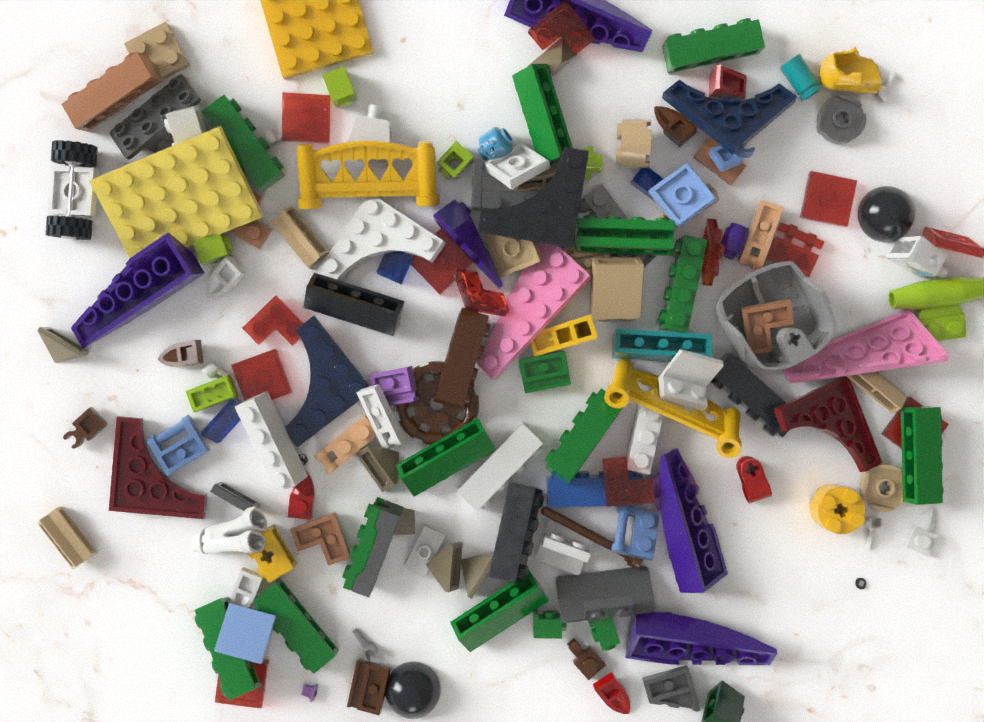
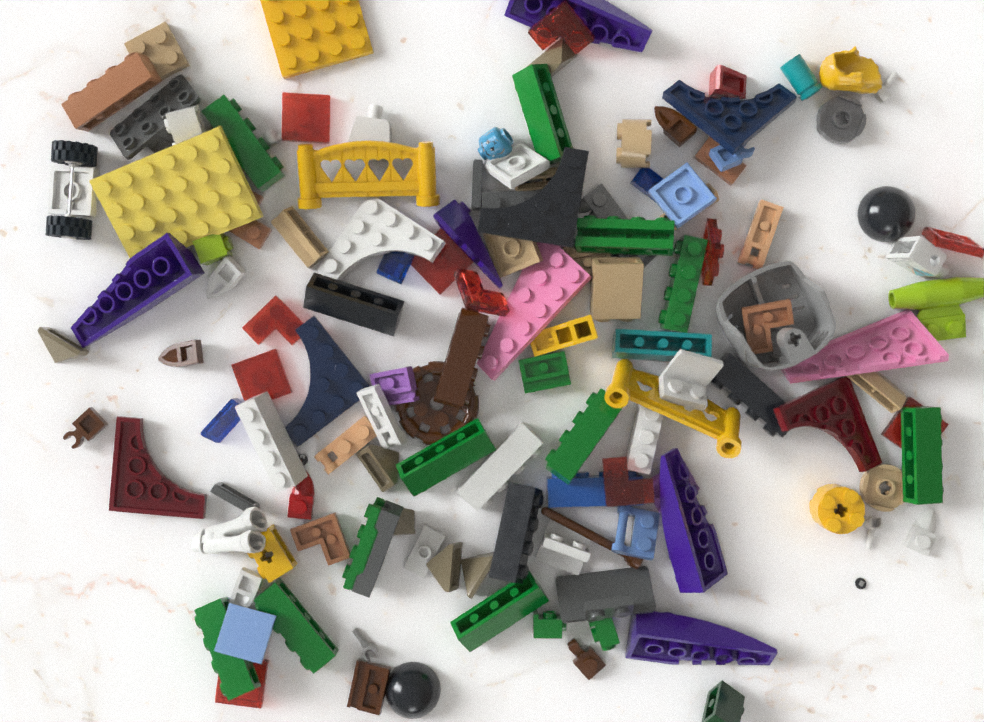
(66, 537): tan piece -> none
(182, 451): medium blue plate -> none
(212, 393): lime plate -> none
(213, 369): white hand -> none
(310, 691): medium lavender piece -> none
(339, 87): lime brick -> none
(458, 153): lime brick -> none
(594, 163): lime piece -> none
(613, 693): red plate -> none
(672, 688): dark grey wing -> none
(713, 45): green brick -> none
(734, 240): dark purple brick -> none
(754, 483): red piece -> none
(783, 250): clear red plate -> none
(828, 199): clear red tile -> none

